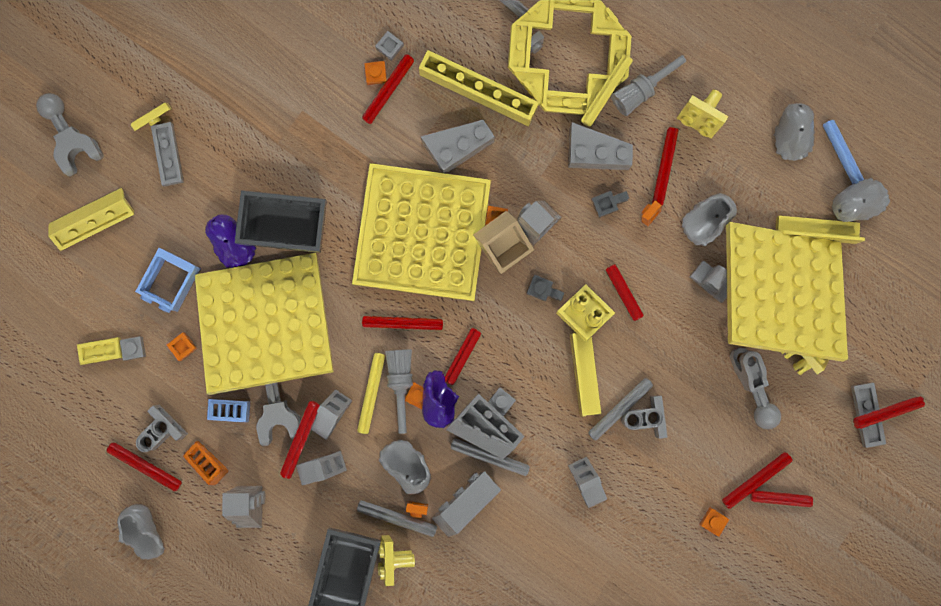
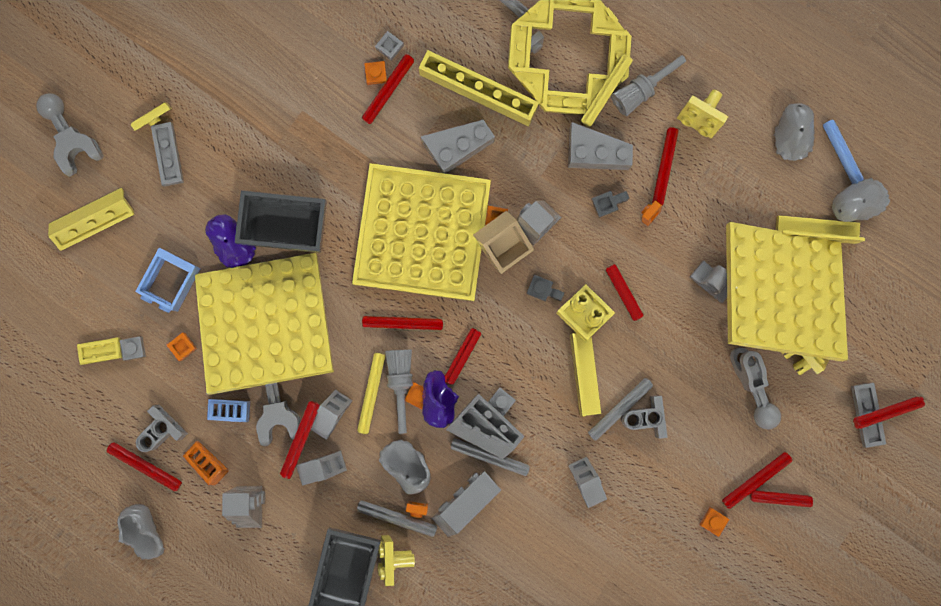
(701, 223): light grey piece -> none

